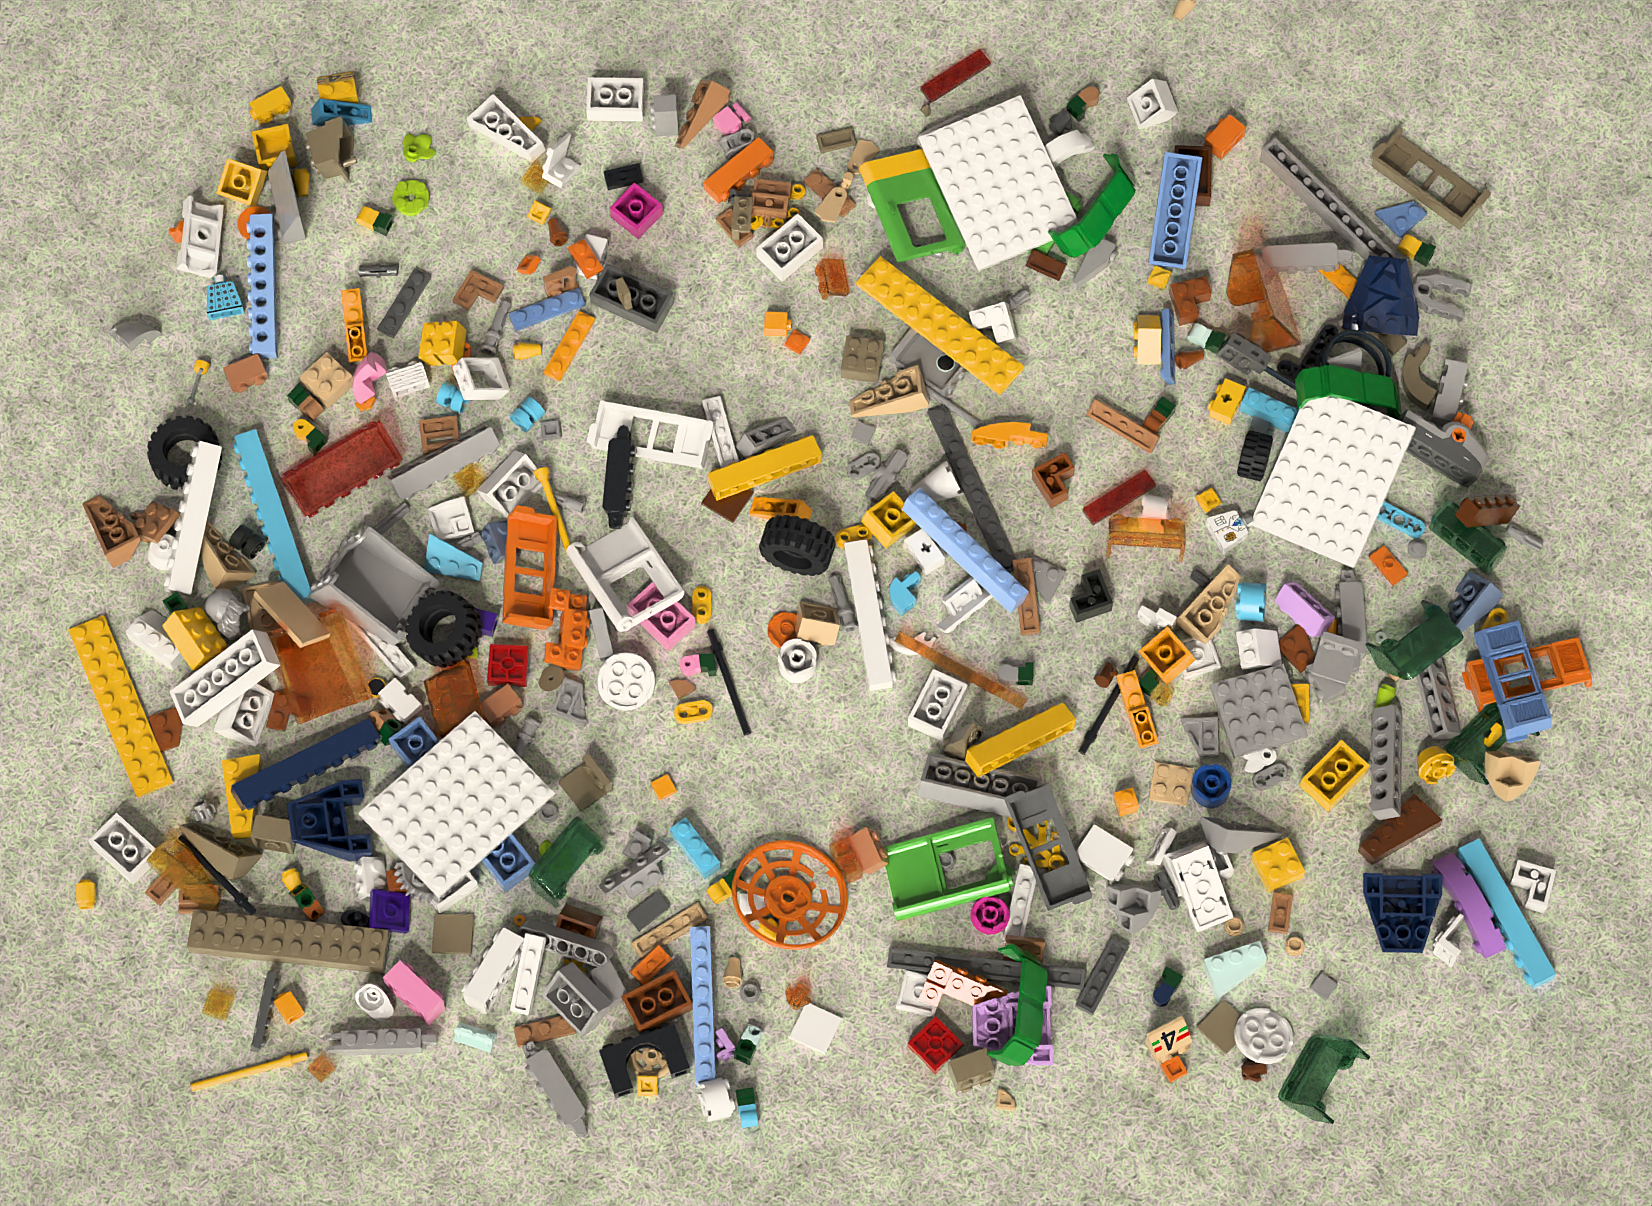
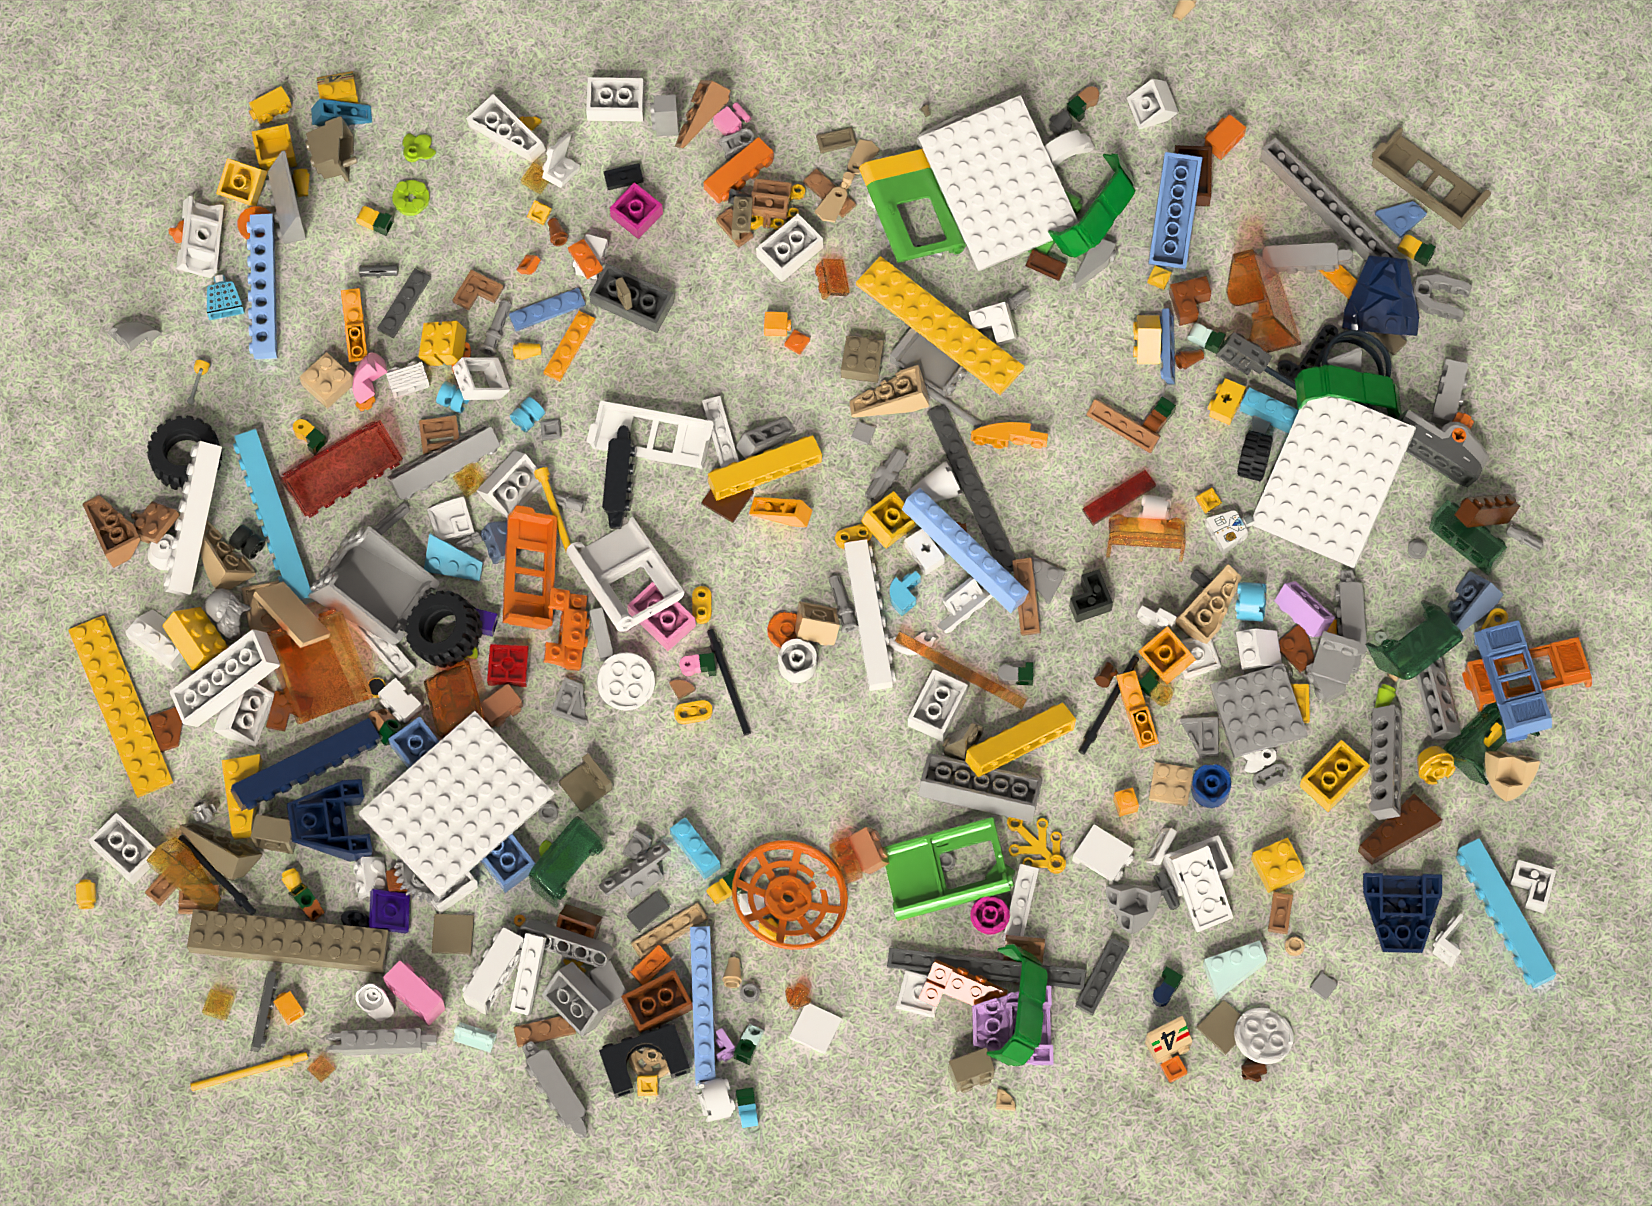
(174, 603): dark green leg -> none
(245, 373): nougat brick -> none
(305, 403): leg -> none
(525, 737): light grey pin -> none
(551, 678): dark tan piece -> none
(554, 282): medium nougat plate -> none
(663, 787): light orange tile -> none
(797, 545): black tyre -> none
(865, 470): light grey beam -> none
(935, 1045): red piece -> none
(945, 363): black tile -> none
(955, 76): clear red plate -> none
(1050, 479): dark orange brick -> none
(1063, 883): dark grey piece -> none
(1234, 926): tan plate -> none
(1235, 836): light grey wedge -> none
(1314, 1073): clear green windscreen -> none
(1388, 565): orange plate -> none
(1401, 527): medium azure beam -> none
(1414, 387): dark tan arch -> none
(1471, 904): medium lavender brick -> none

